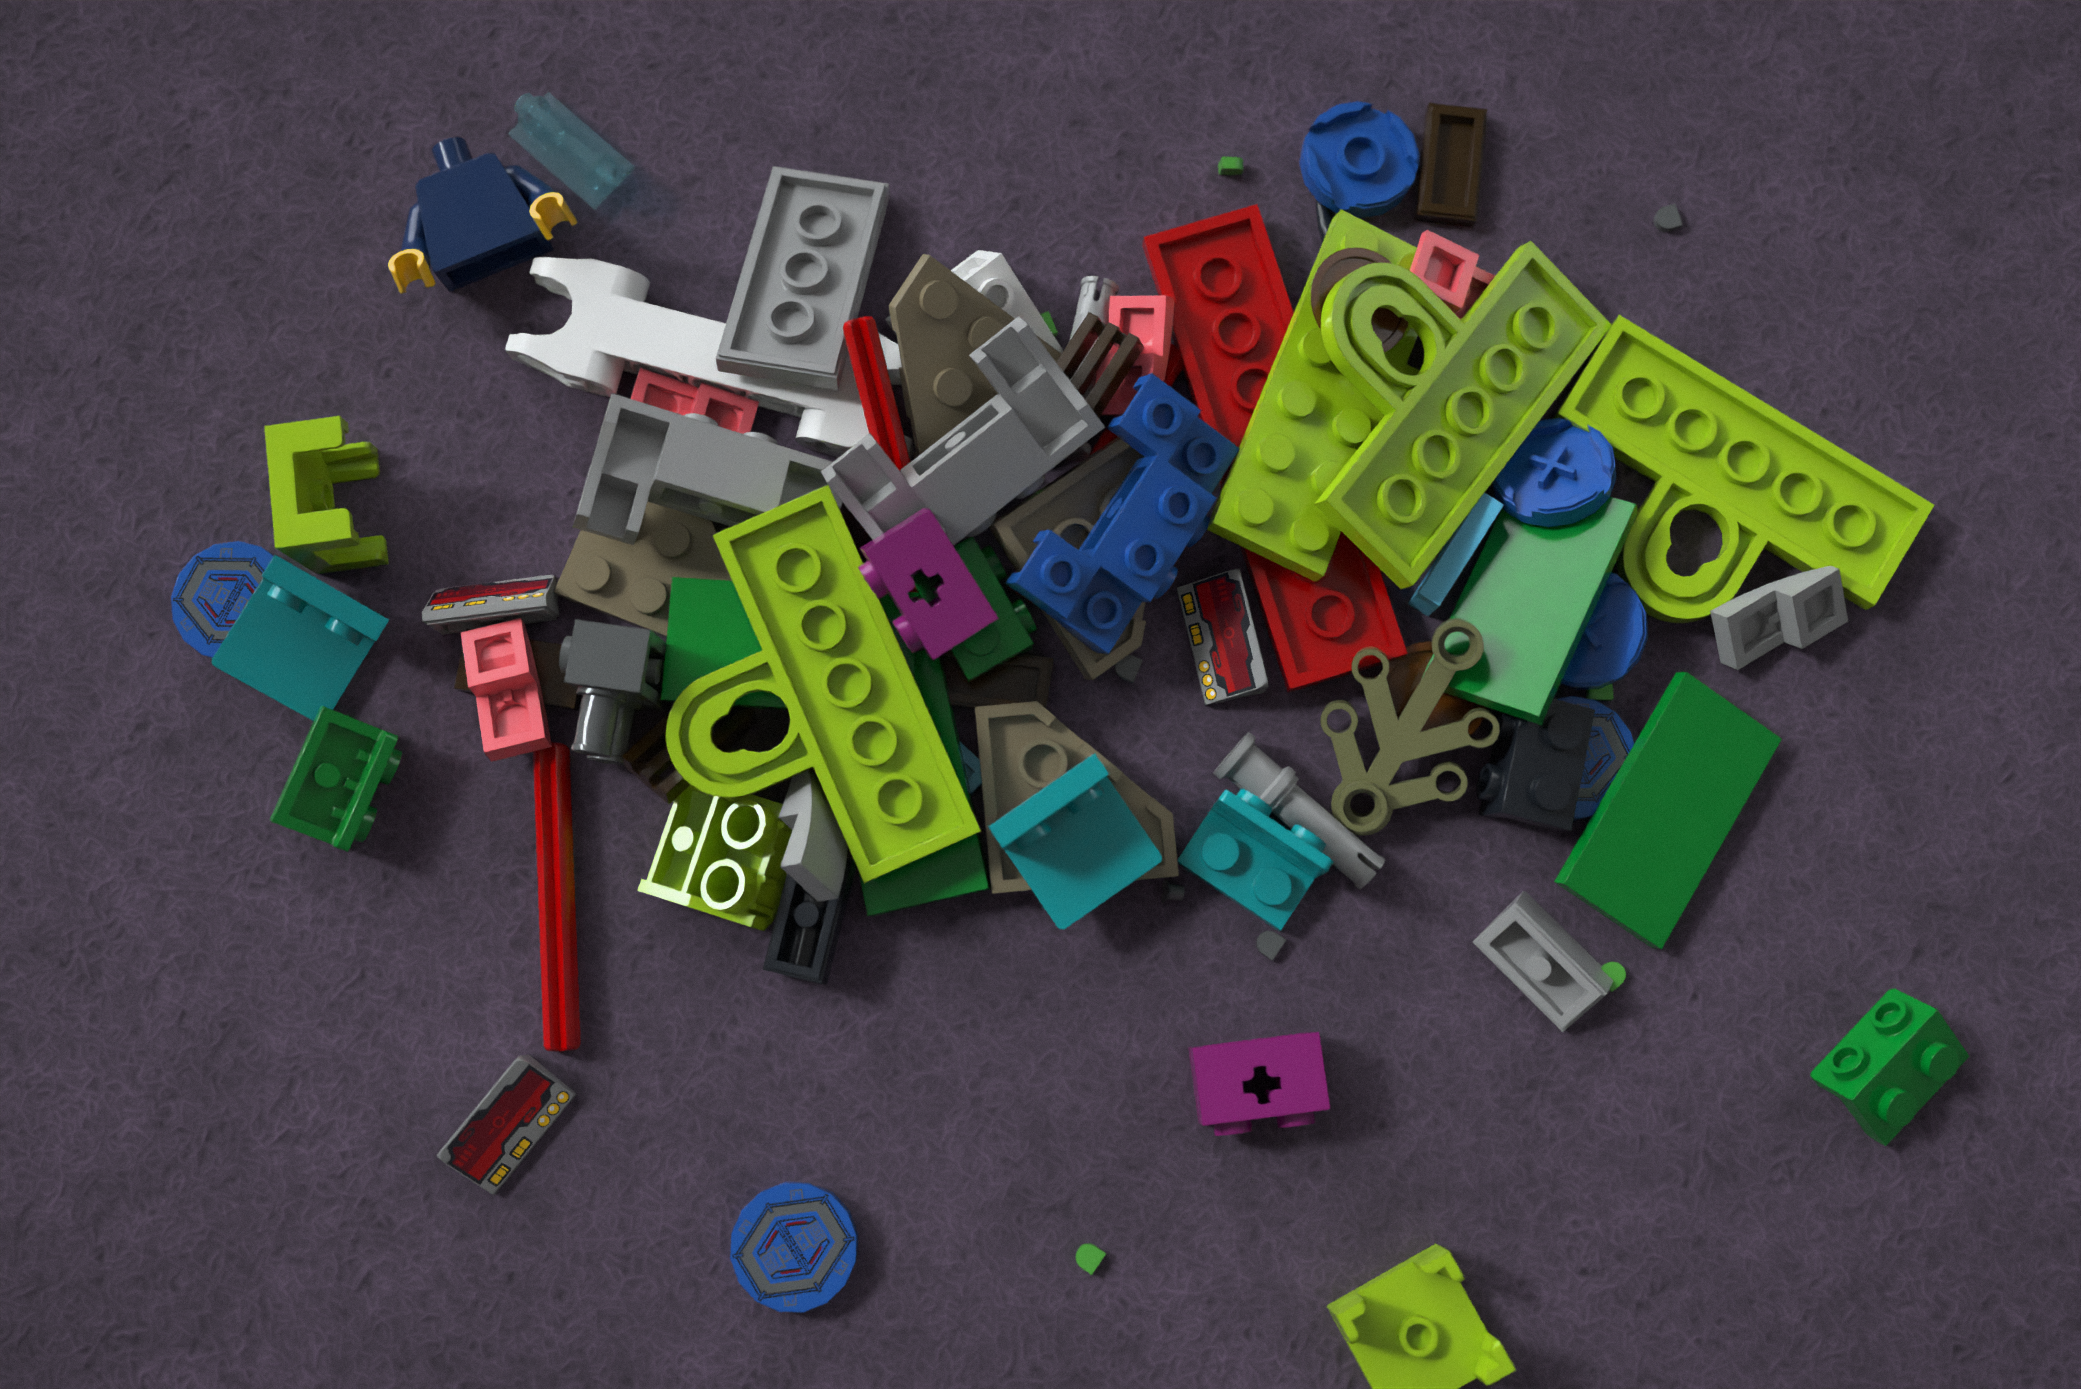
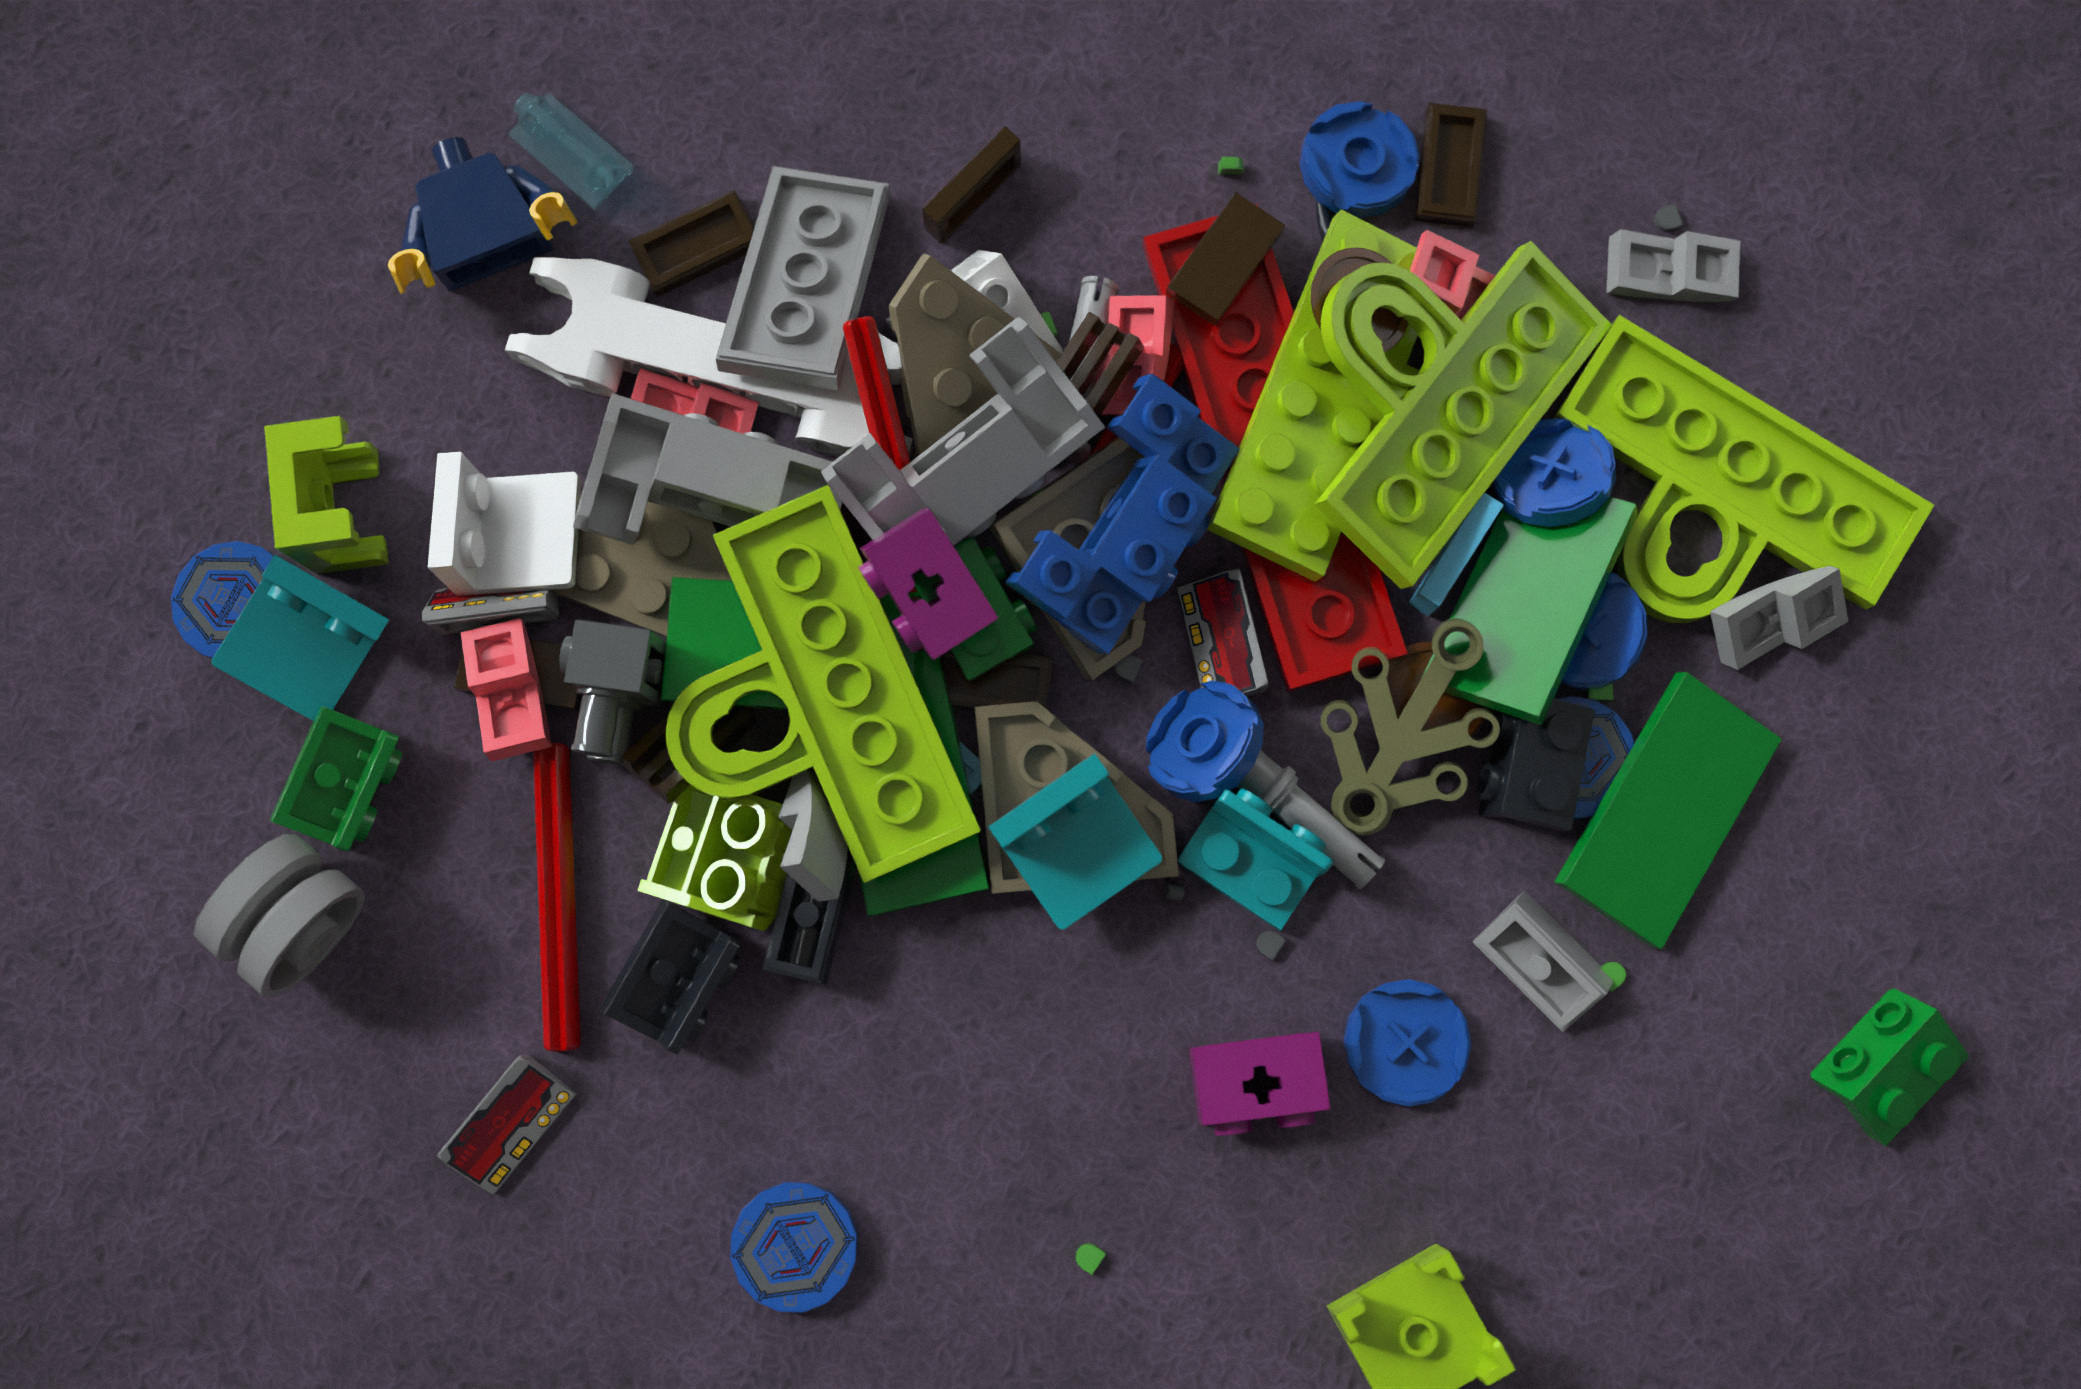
(278, 915): none -> light grey wheel
(502, 529): none -> white bracket
(672, 977): none -> black bracket
(694, 243): none -> dark brown tile
(972, 185): none -> dark brown tile
(1204, 741): none -> blue tile
(1225, 259): none -> dark brown tile
(1407, 1042): none -> blue tile
(1679, 269): none -> light grey slope

